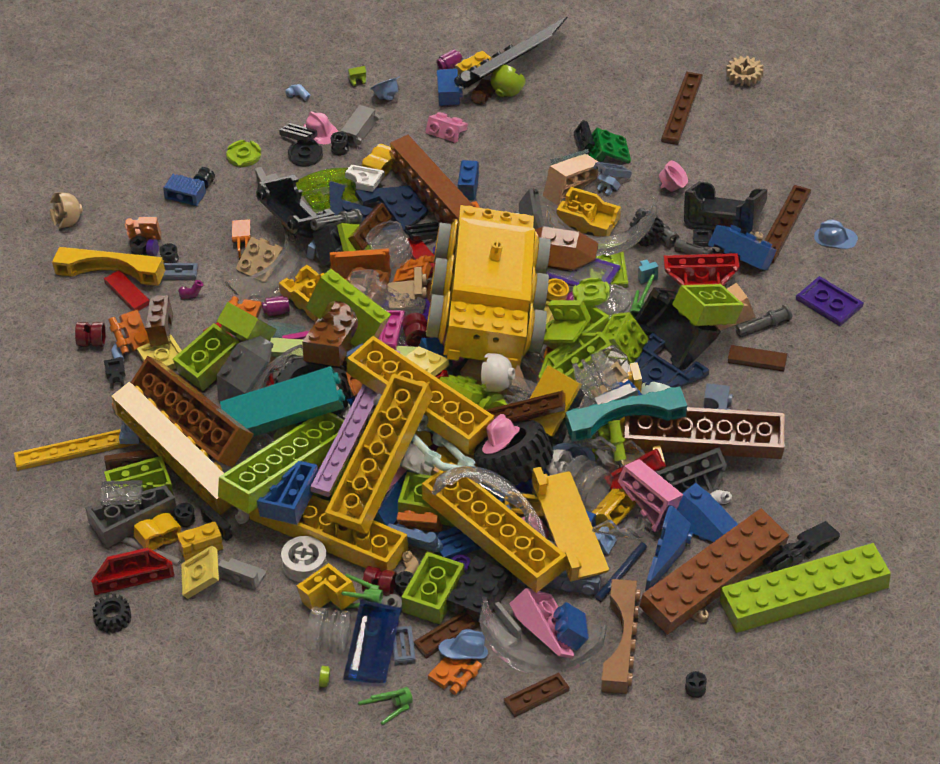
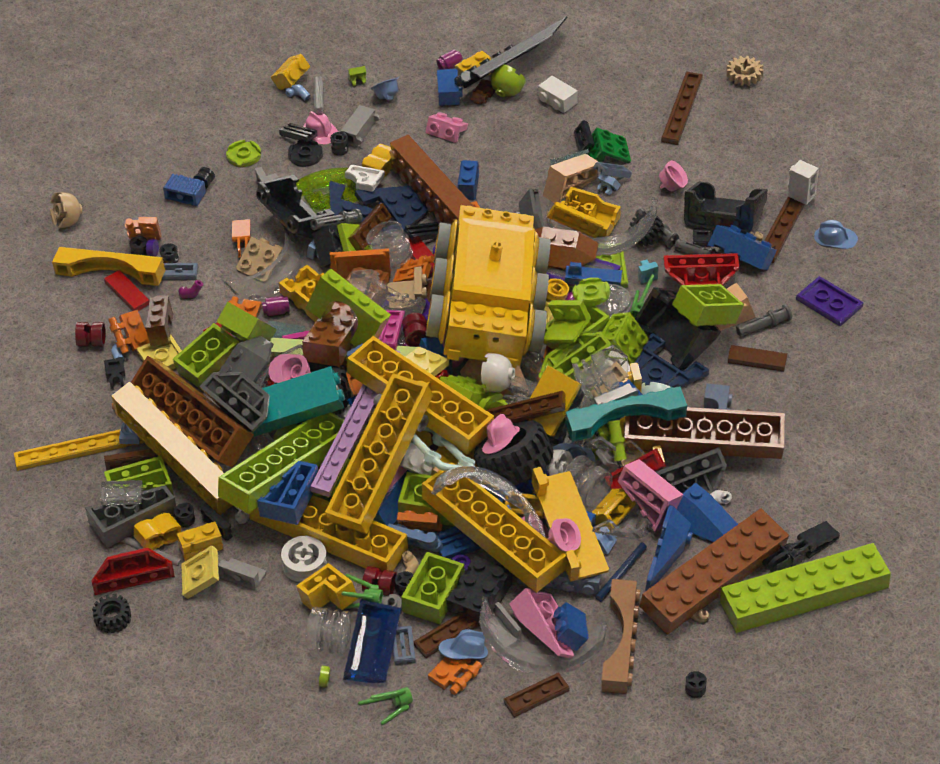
(238, 397): none -> dark grey wedge
(288, 367): none -> bright pink piece
(290, 71): none -> yellow brick
(318, 95): none -> light grey axle
(557, 94): none -> white brick
(564, 534): none -> bright pink piece
(575, 220): none -> yellow tile
(576, 273): none -> blue hinge
(803, 182): none -> white brick

